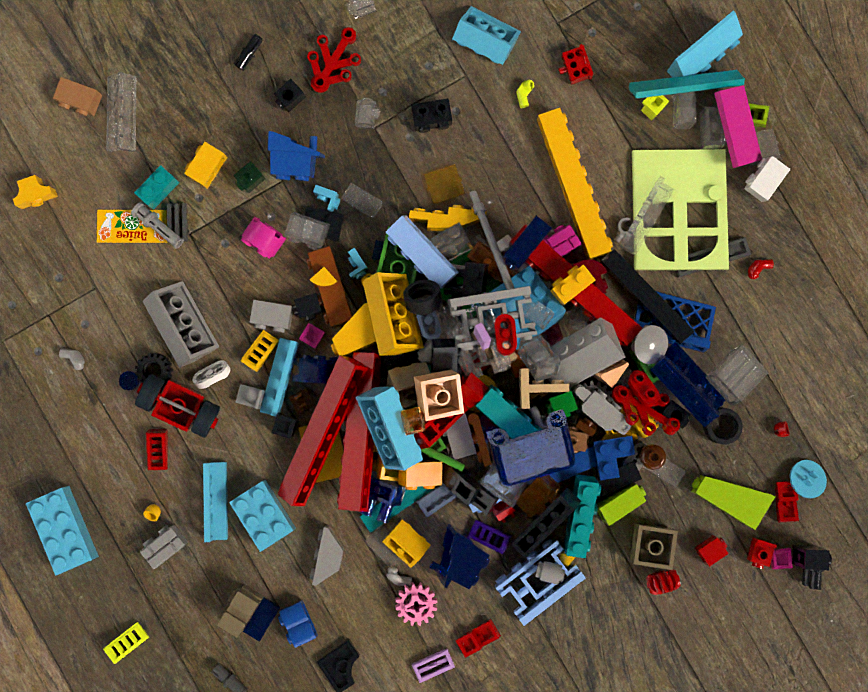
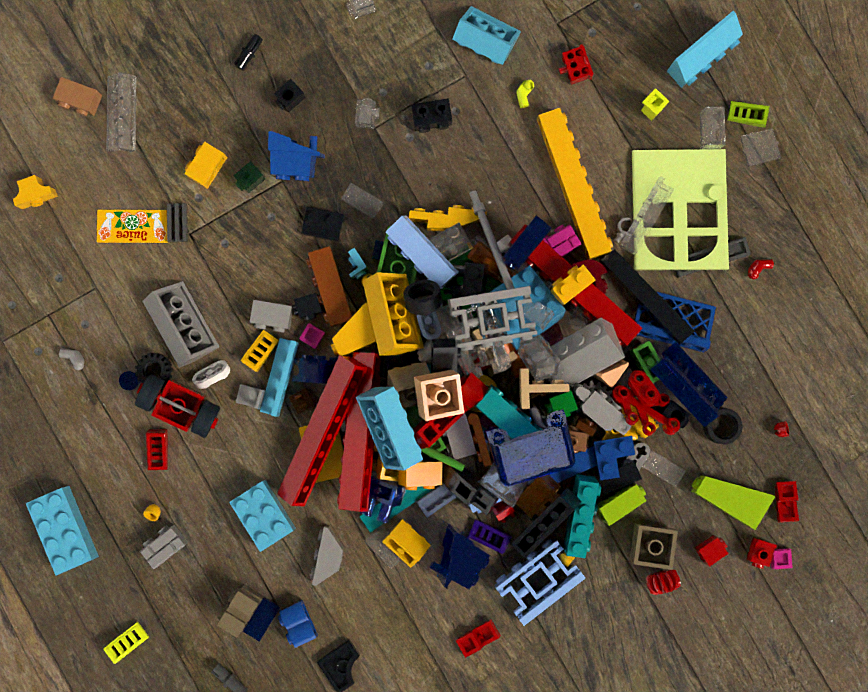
(151, 220): light grey pin -> none
(156, 187): teal brick -> none
(215, 501): medium azure fence -> none
(263, 237): dark pink brick -> none
(284, 426): black brick -> none
(306, 230): clear brick -> none
(323, 278): yellow tile -> none
(326, 194): medium azure bracket -> none
(332, 62): red plant -> none
(396, 579): light grey arm -> none
(413, 420): clear orange slope -> none
(423, 601): bright pink gear -> none
(432, 657): lavender tile -> none
(444, 184): clear yellow piece -> none
(482, 336): lavender tile -> none
(505, 335): red plate -> none
(550, 572): light grey brick -> none
(650, 344): light grey dish -> none
(652, 456): reddish brown head -> none
(684, 110): clear brick -> none
(686, 84): teal tile -> none
(737, 375): clear brick -> none
(738, 126): dark pink tile -> none
(766, 179): white brick -> none
(808, 479): medium azure piece -> none
(813, 561): black brick -> none

